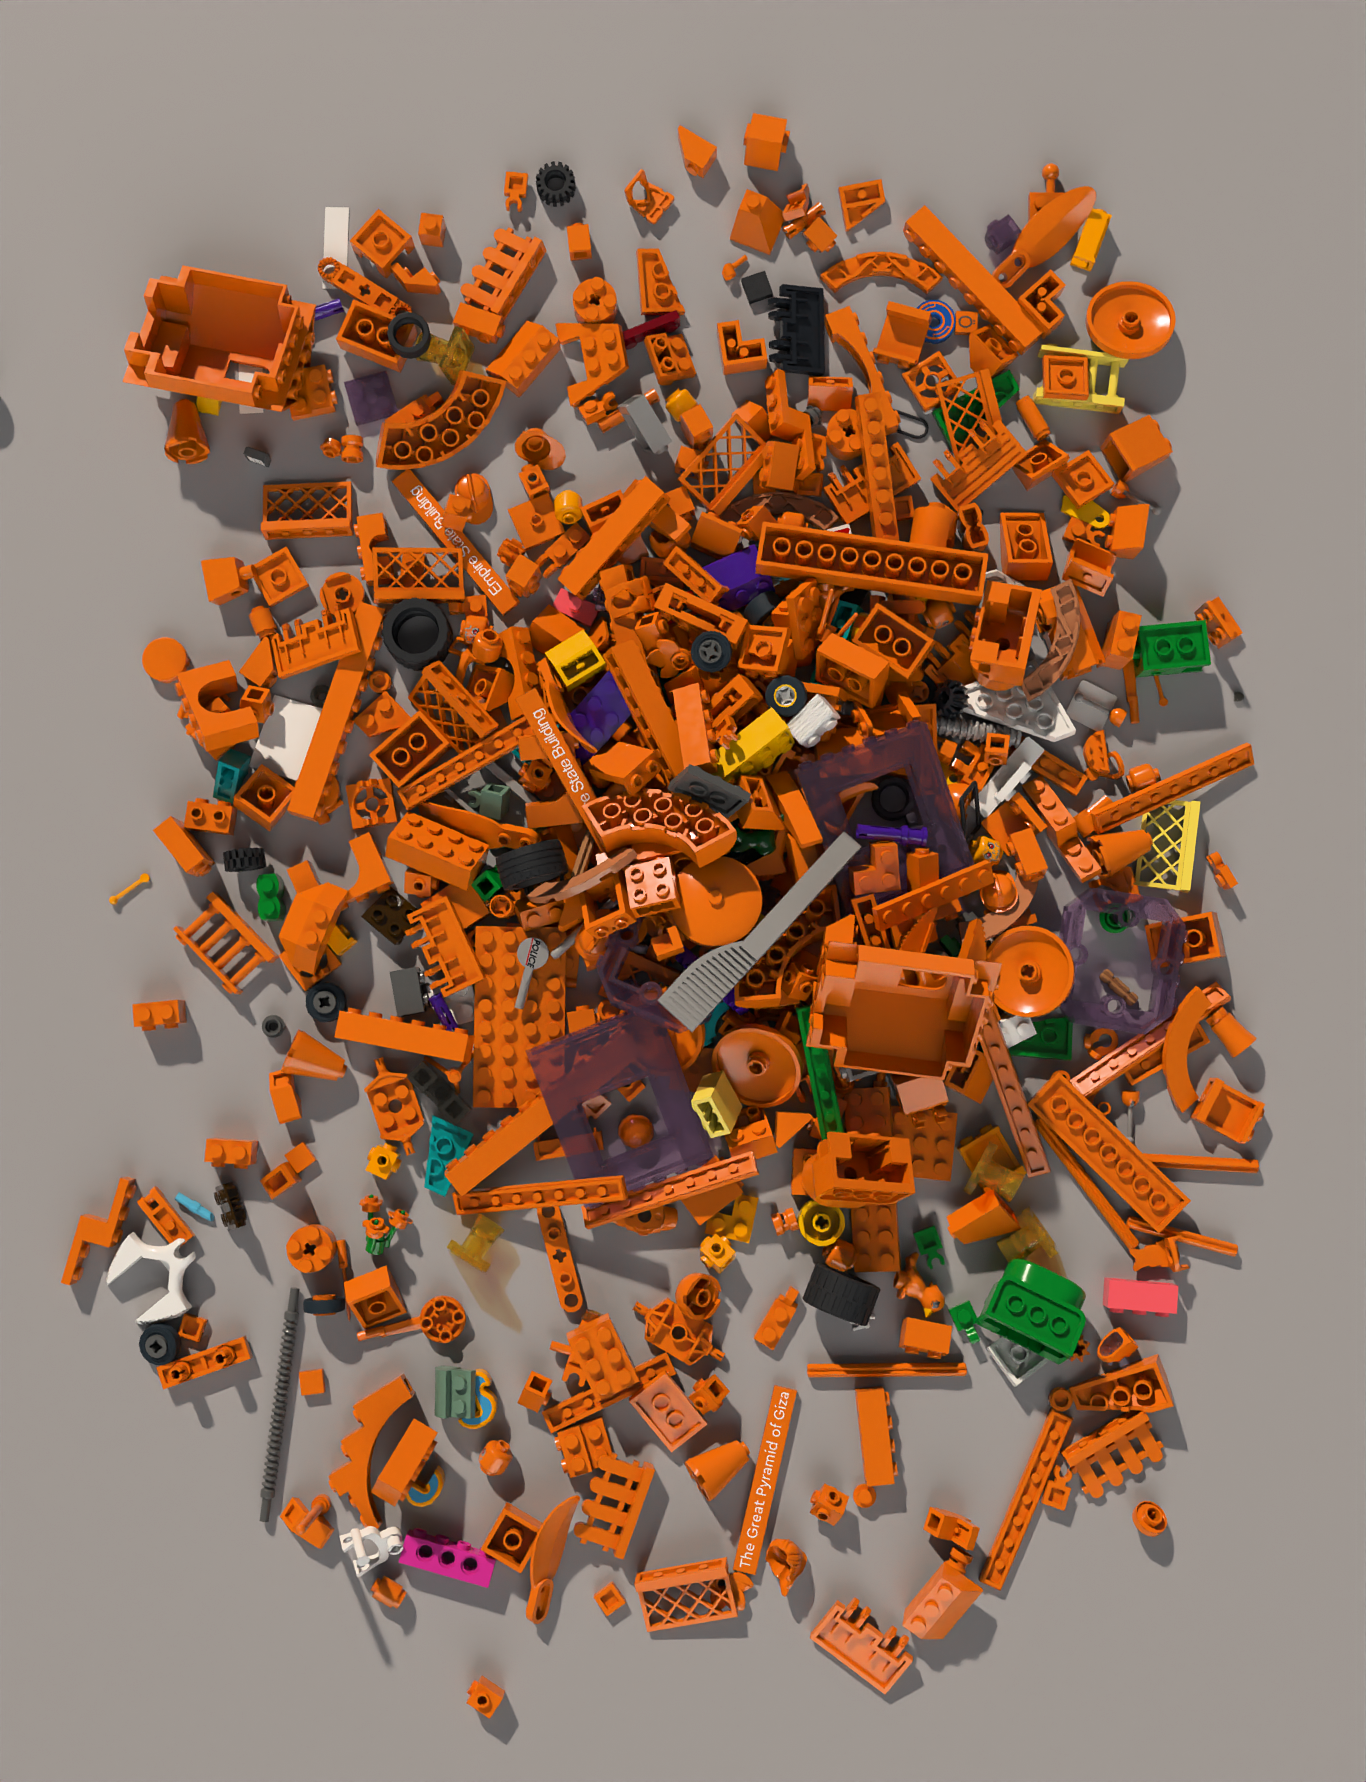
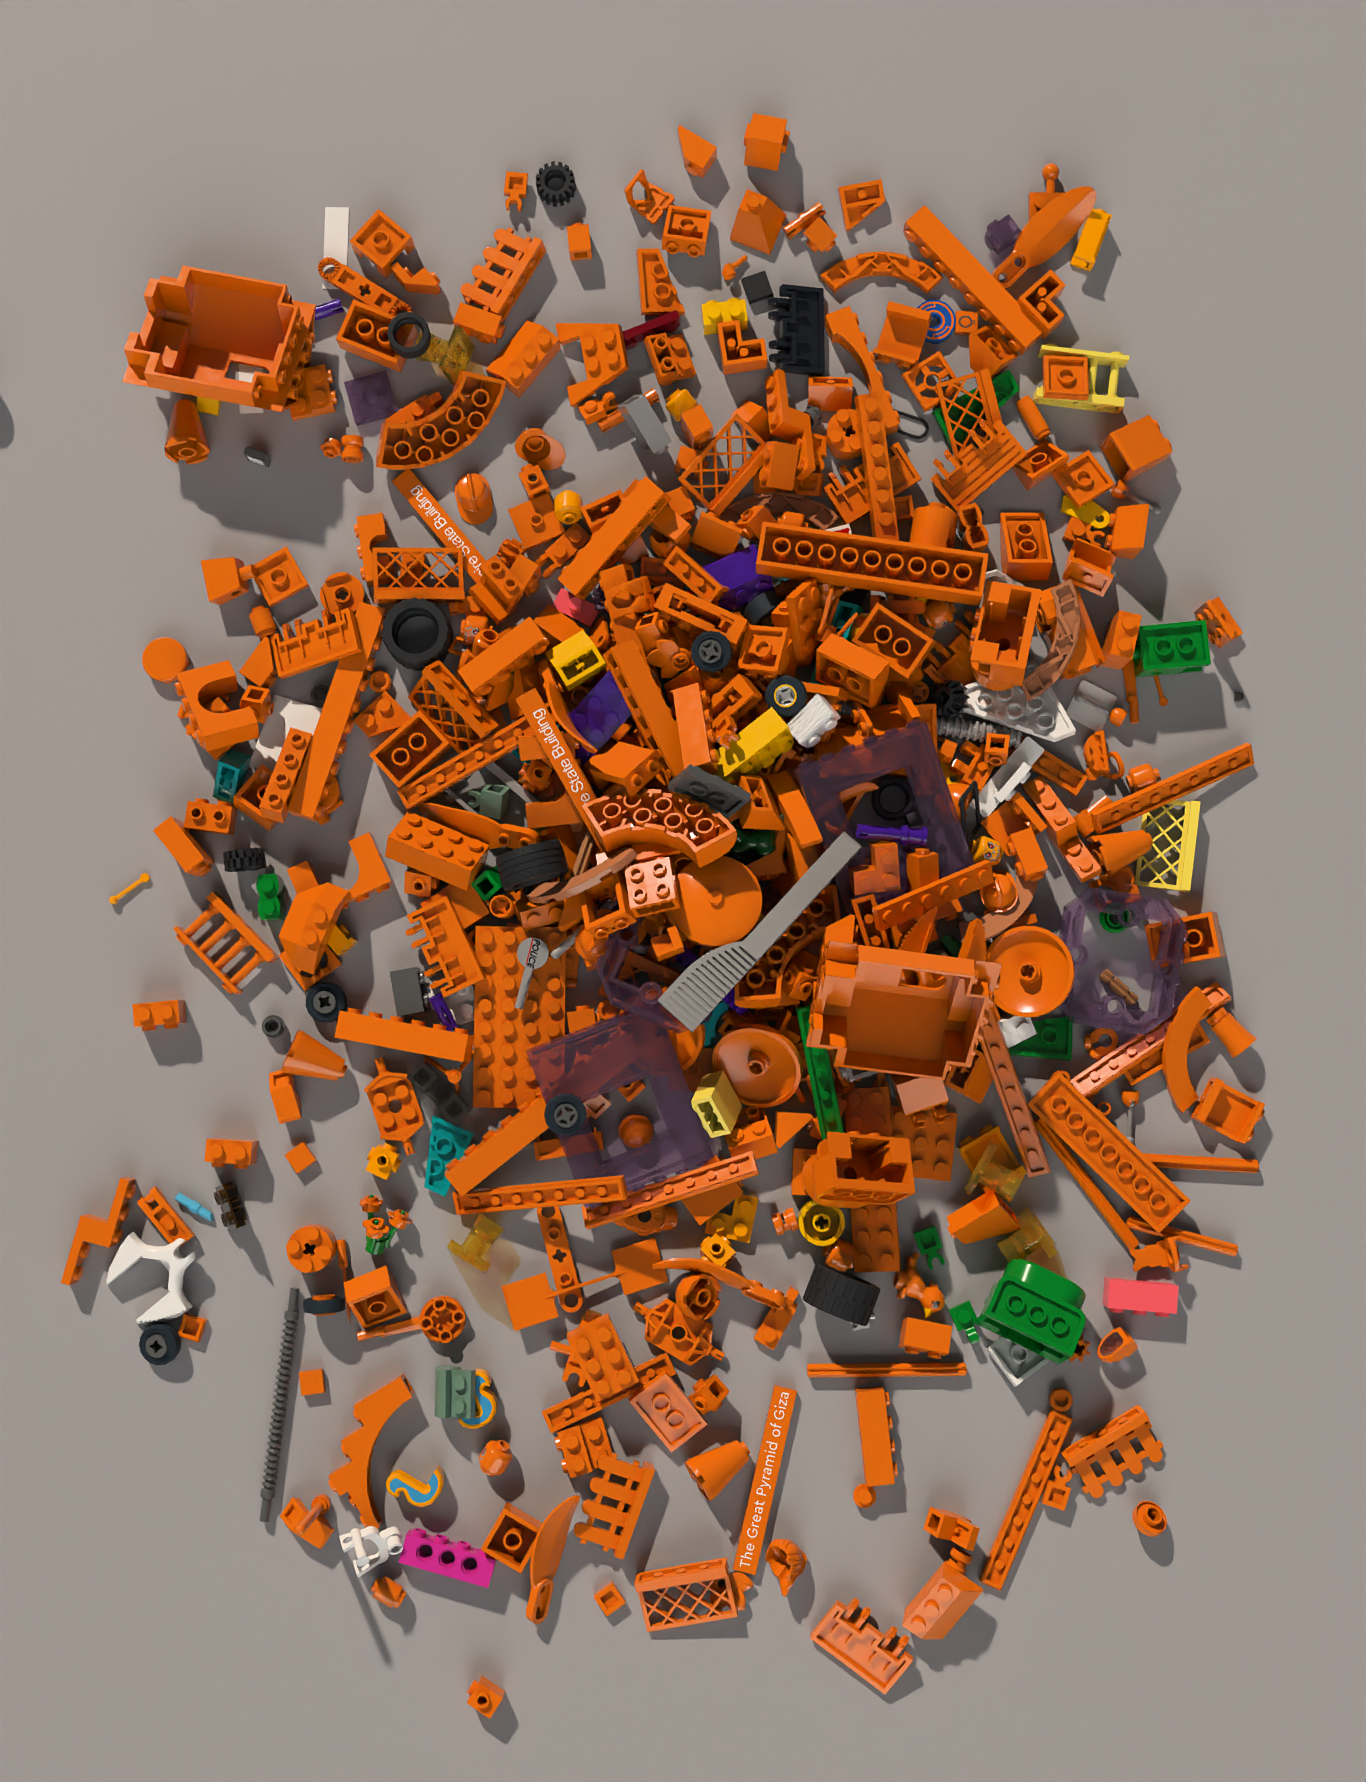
(204, 1362): orange plate -> none
(280, 1180): orange slope -> none
(285, 775): none -> orange brick
(307, 527): orange fence -> none
(352, 793): orange piece -> none
(389, 916): dark brown hinge -> none
(405, 1463): orange brick -> none
(432, 230): orange brick -> none
(456, 512): orange brick -> none
(497, 590): none -> orange panel
(504, 657): none -> orange brick
(532, 1299): none -> orange hinge
(535, 1392): orange brick -> none
(568, 1122): none -> black wheel
(591, 293): orange brick -> none
(686, 230): none -> orange plate
(718, 312): none -> yellow brick
(749, 1288): none -> orange plant
(797, 204): orange slope -> none
(828, 1504): orange brick -> none
(1130, 320): orange dish -> none
(1134, 1387): orange wedge -> none
(1223, 875): orange plate -> none

